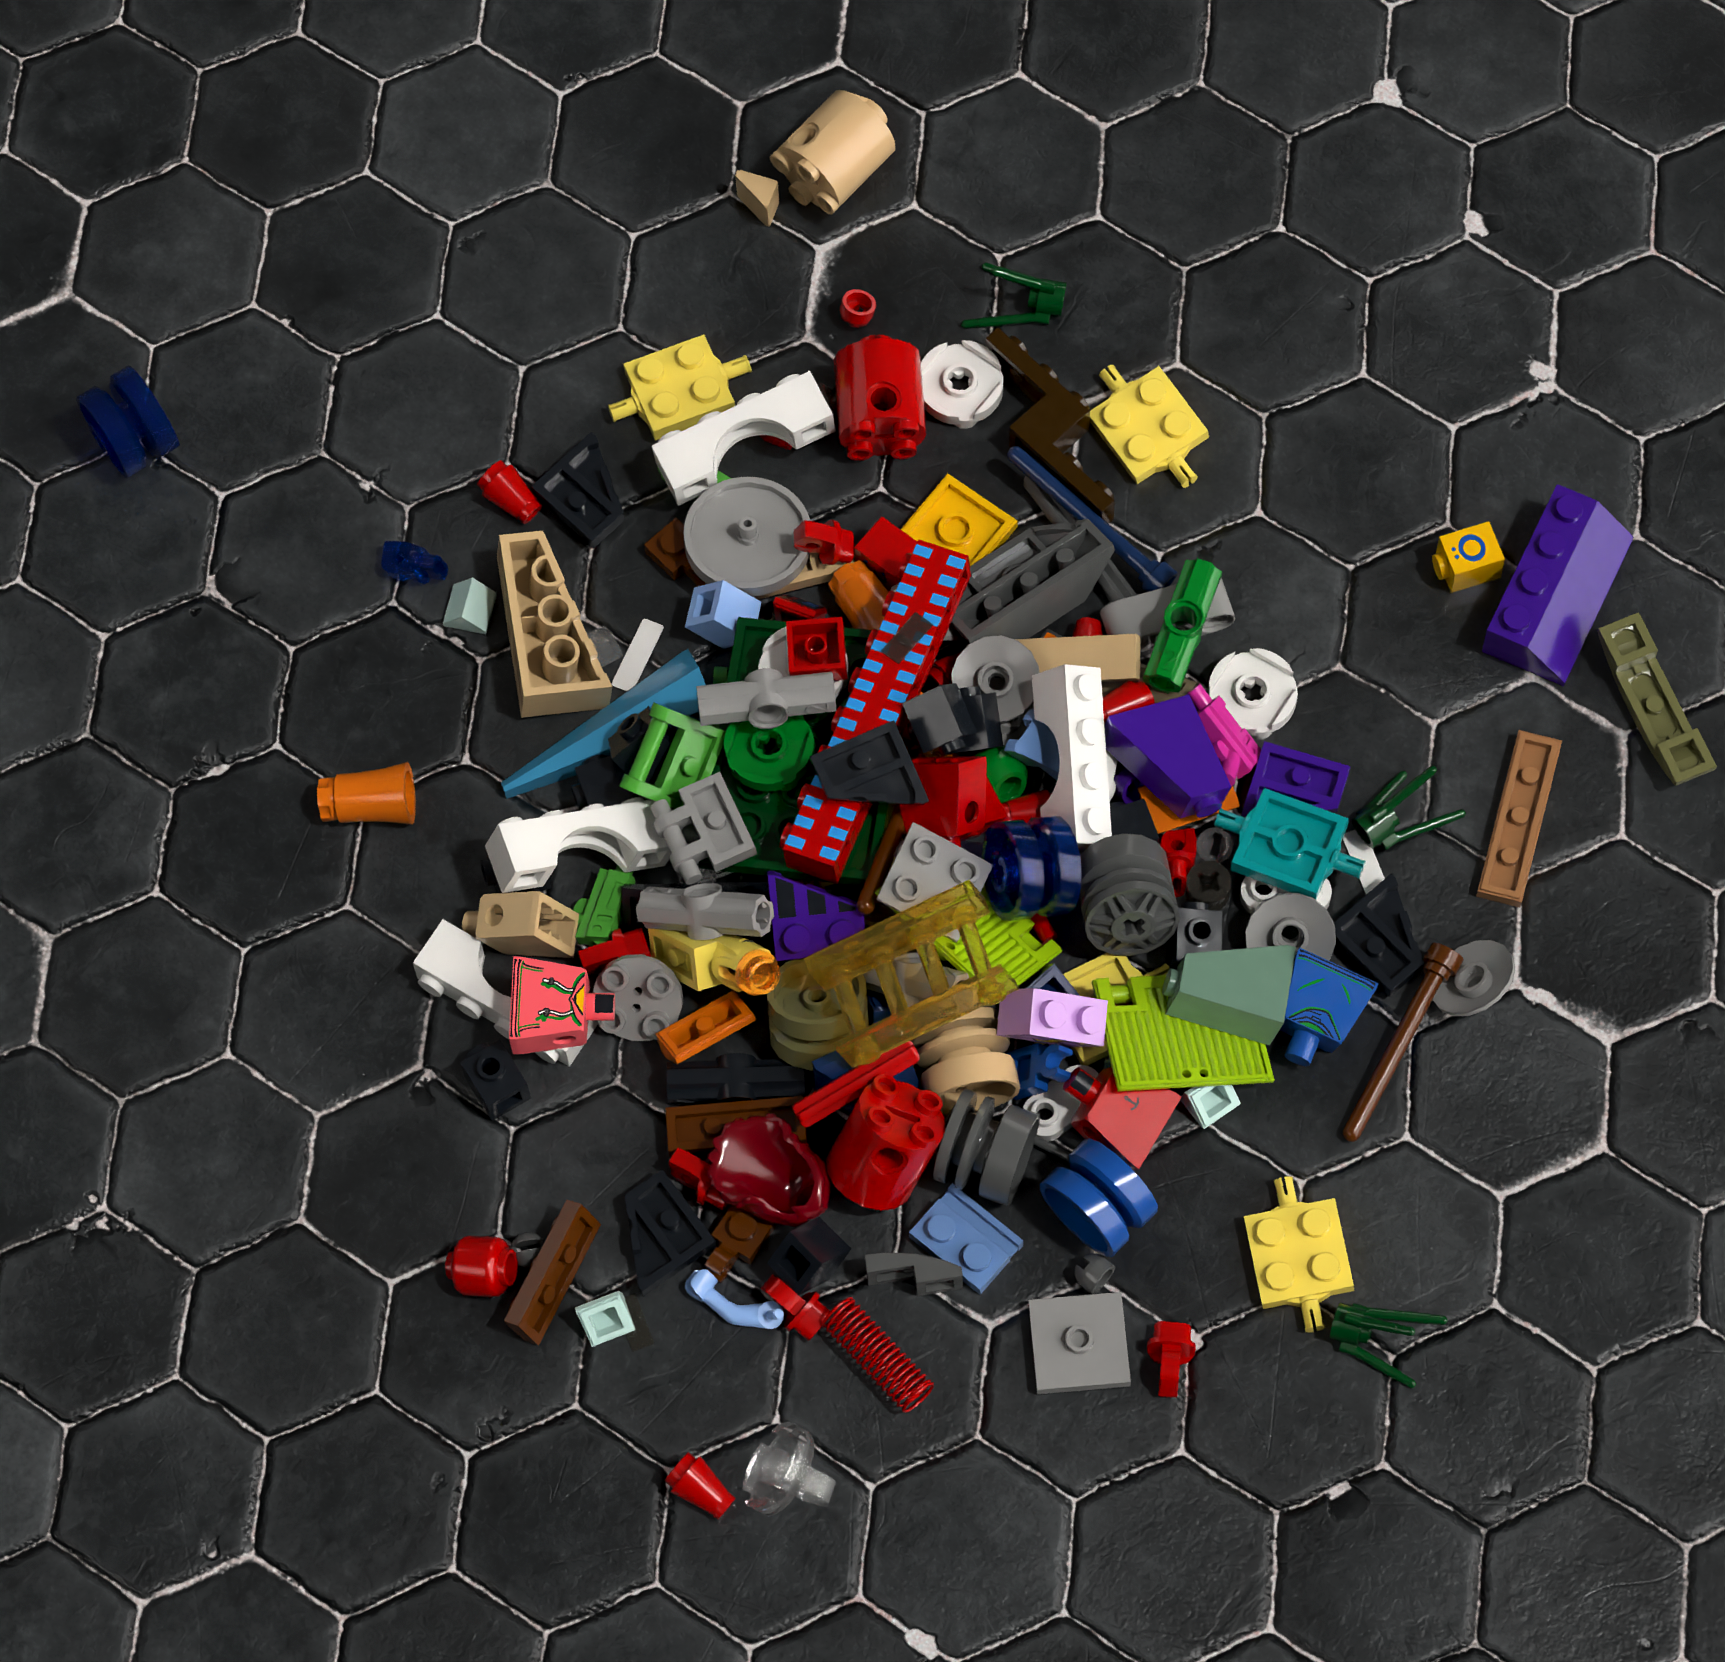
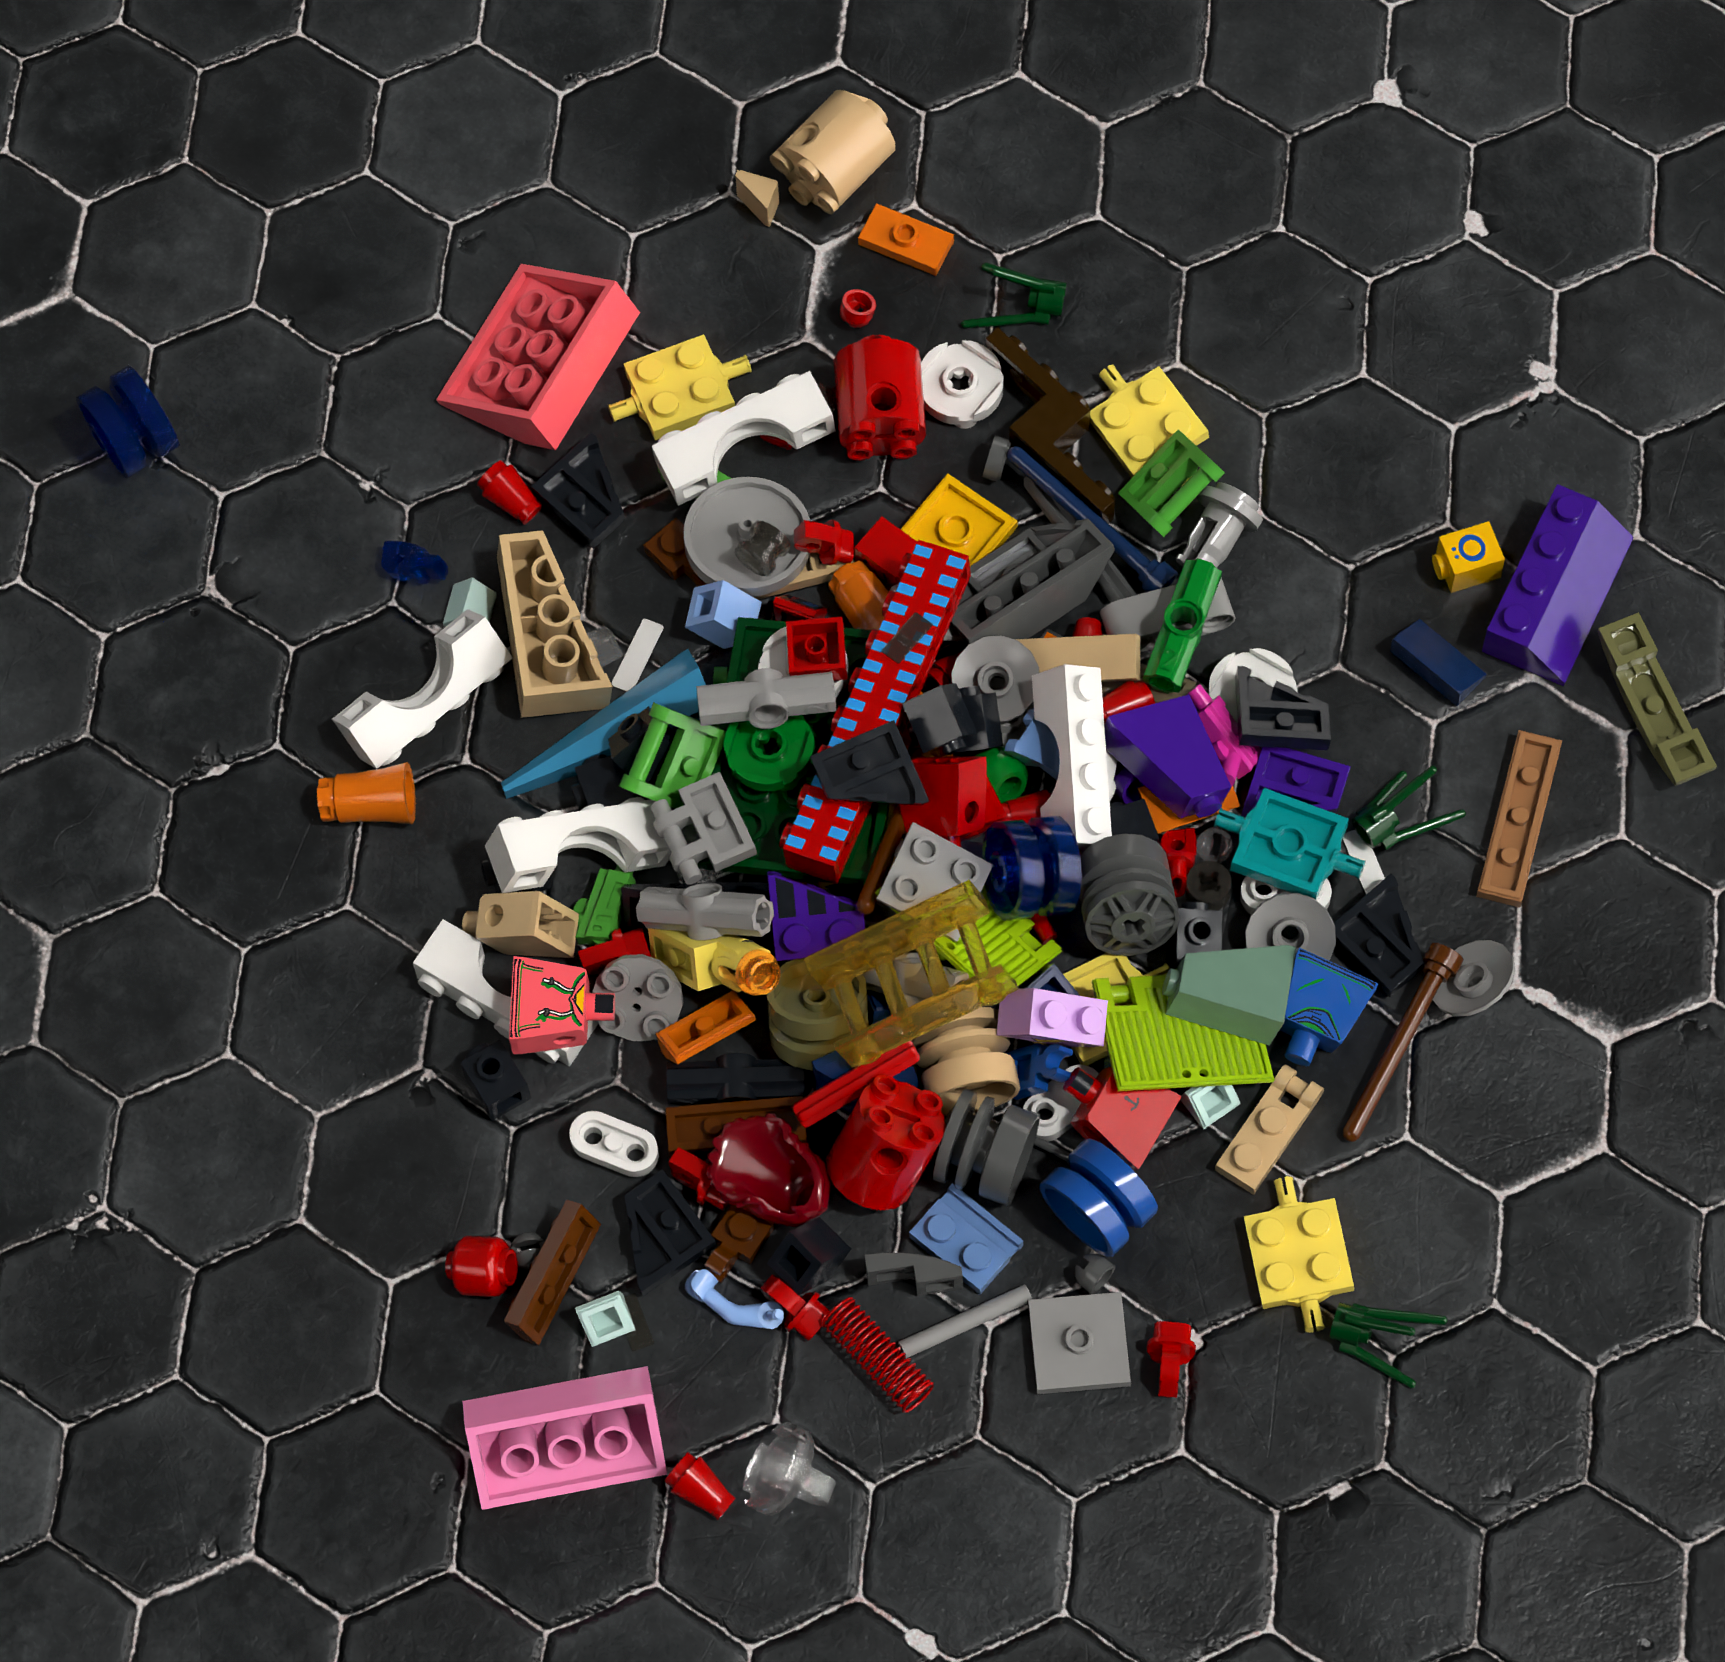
(465, 658): none -> white arch
(540, 354): none -> coral slope
(564, 1437): none -> bright pink slope
(615, 1145): none -> white plate
(762, 548): none -> clear smoke wheel
(906, 239): none -> orange plate
(965, 1321): none -> light grey bar
(996, 458): none -> dark grey tile
(1164, 475): none -> bright green plate
(1220, 524): none -> light grey piece
(1268, 1130): none -> tan plate
(1279, 715): none -> black wing
(1437, 661): none -> dark blue slope

